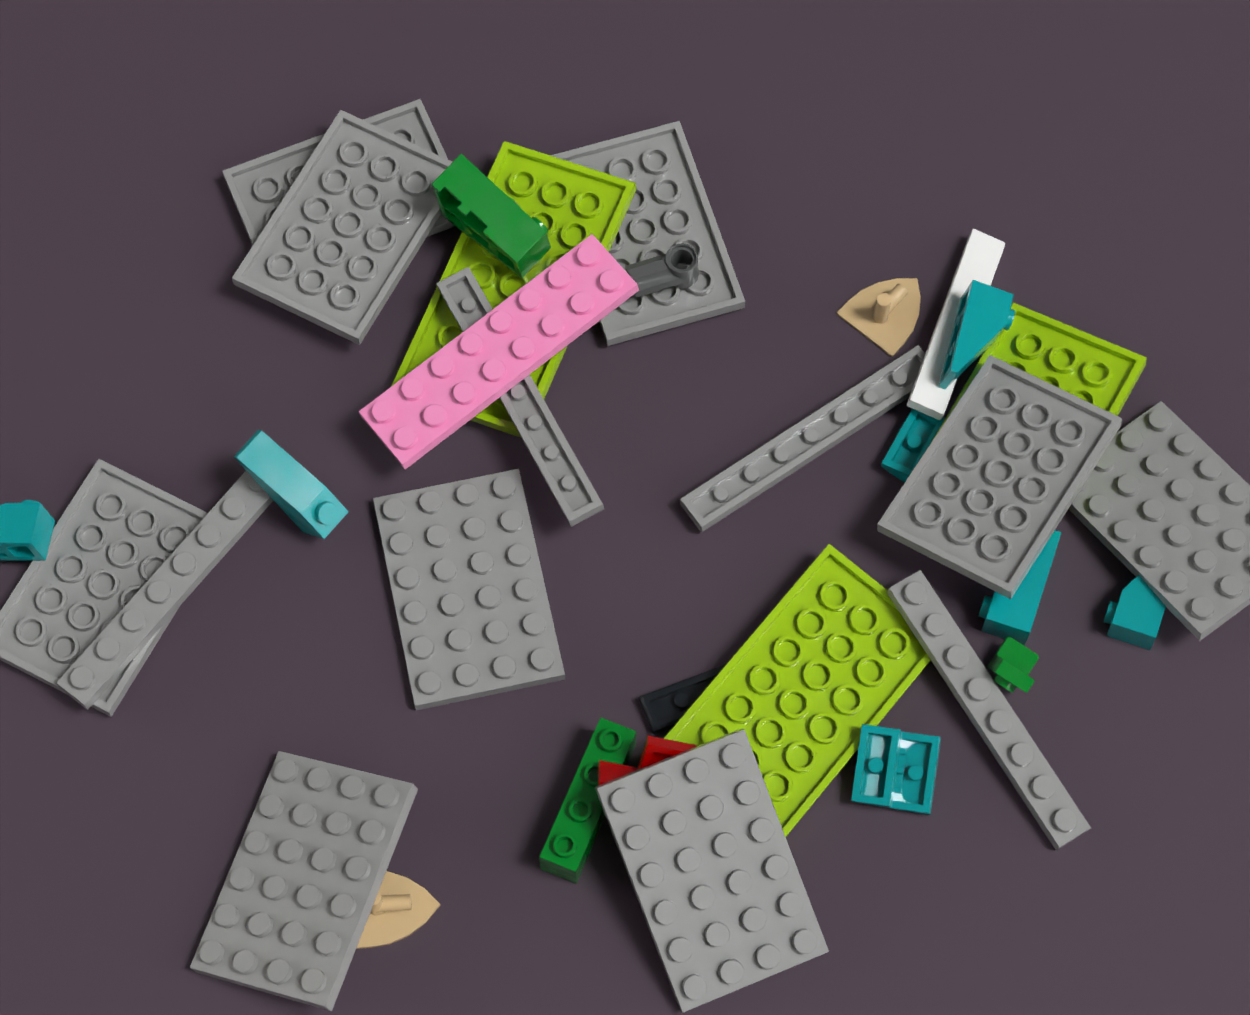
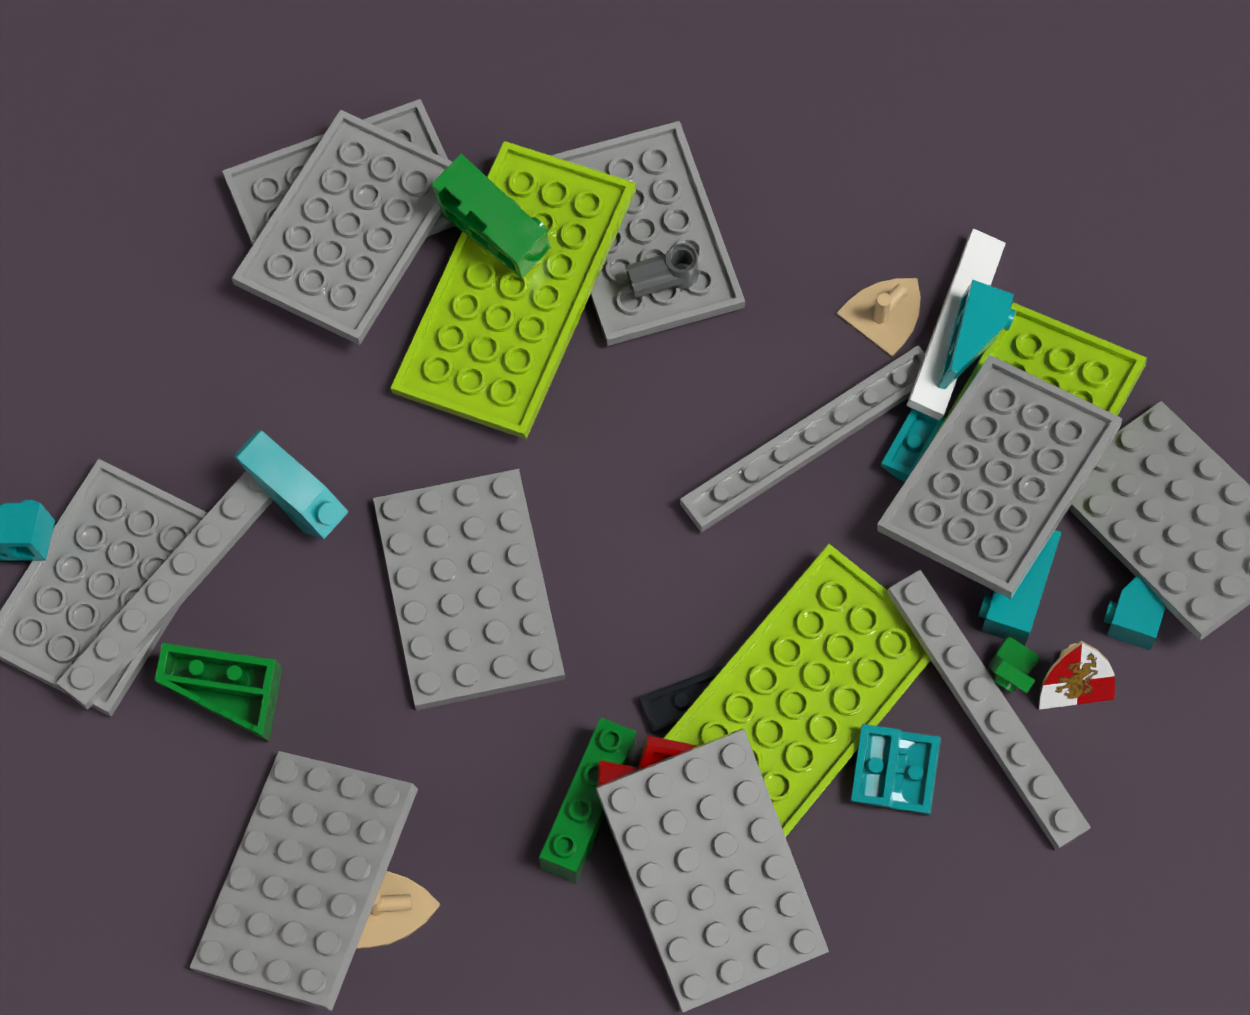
(225, 683): none -> green wedge
(498, 351): bright pink plate -> none
(529, 413): light grey plate -> none
(1078, 678): none -> shield

